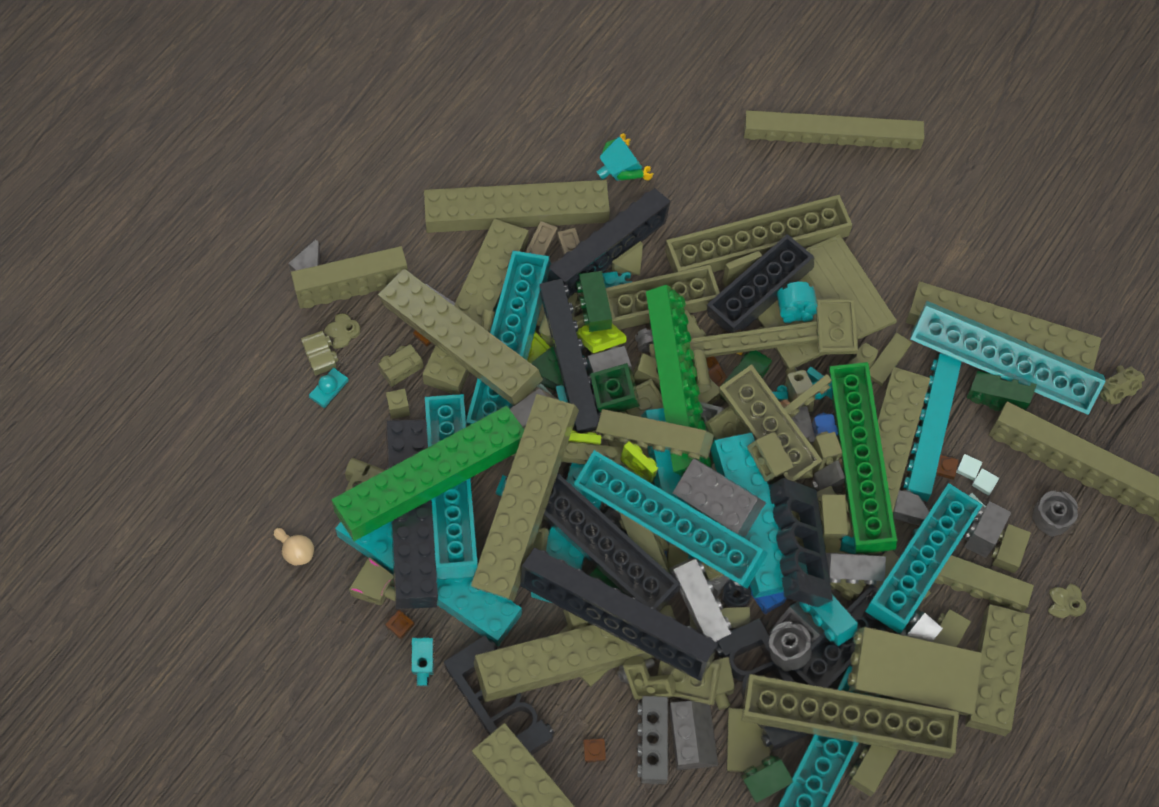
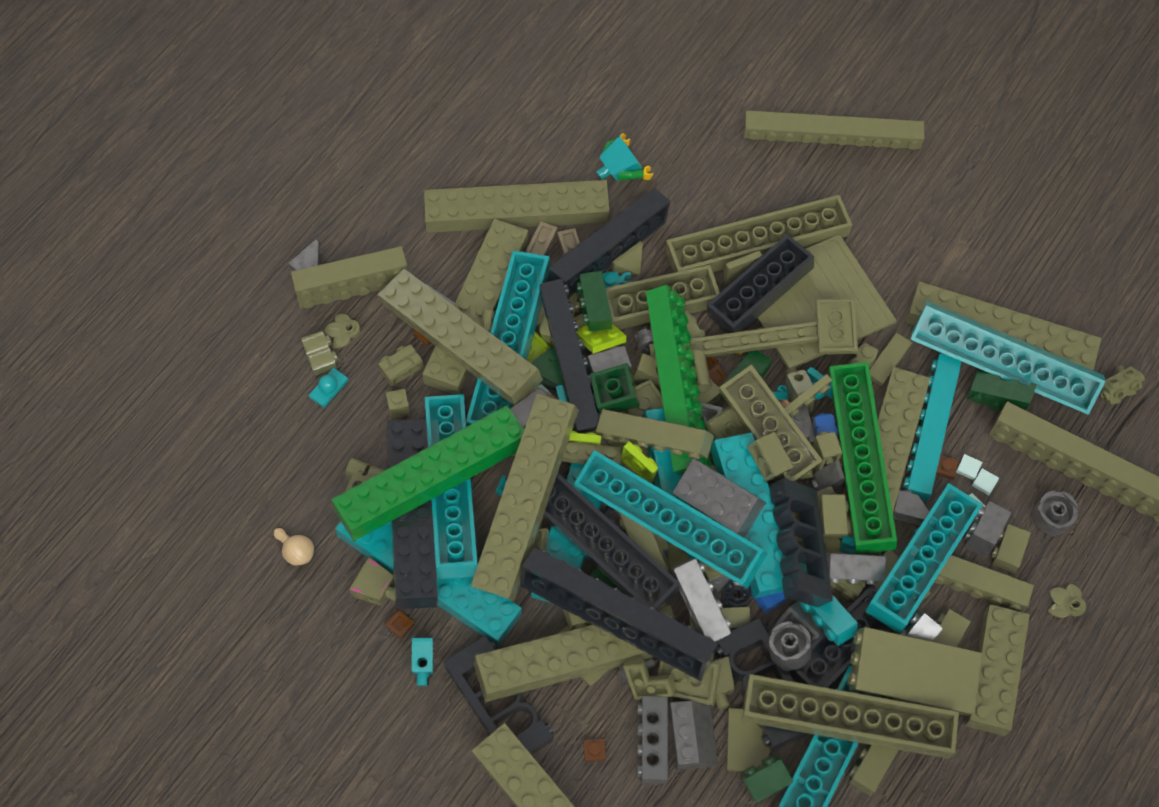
(797, 302): teal brick -> none

